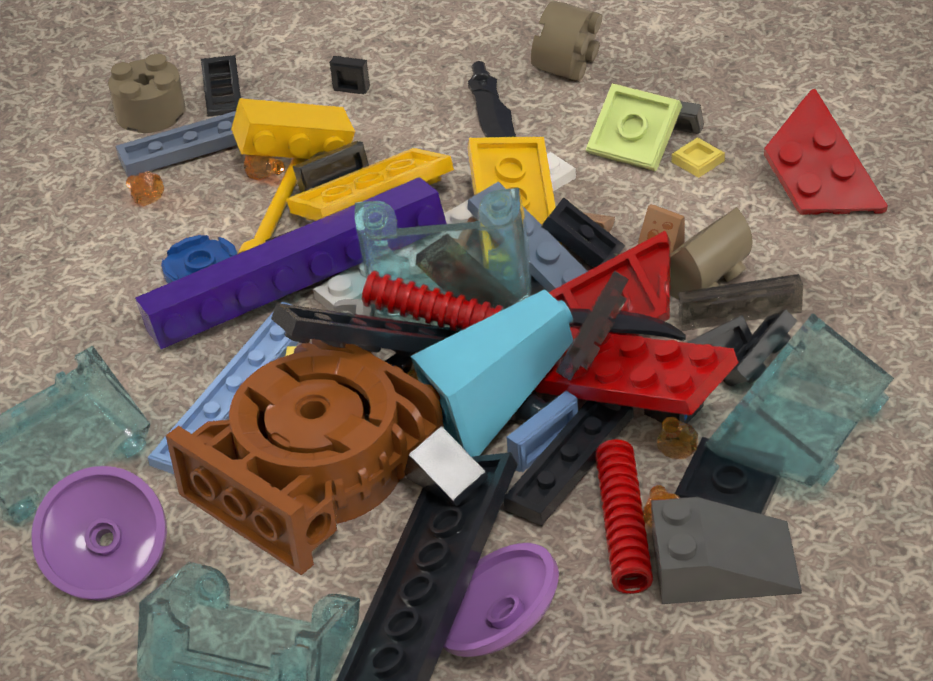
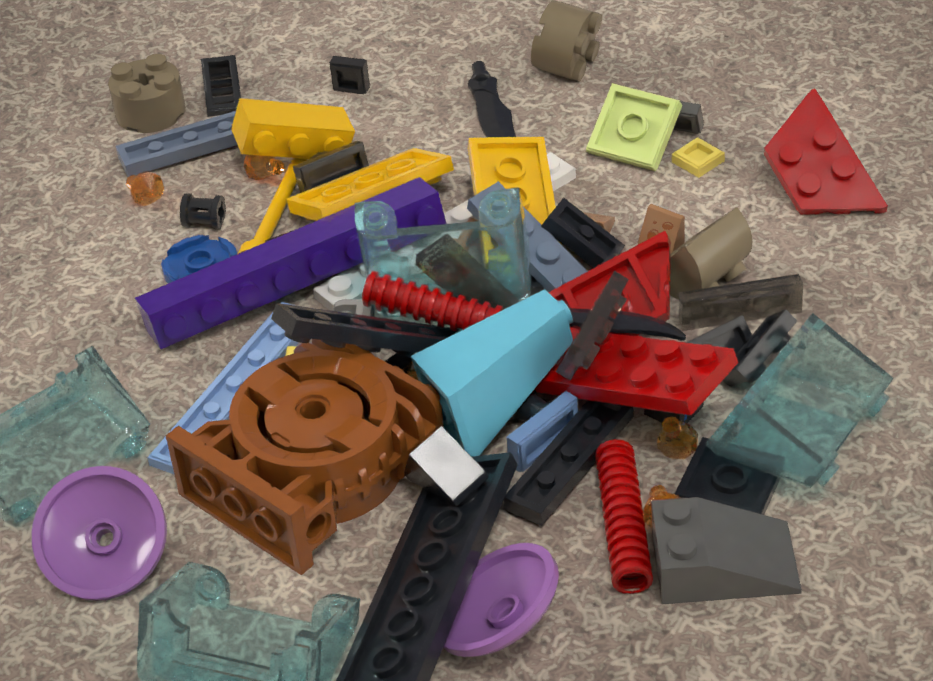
(190, 215): none -> black bush

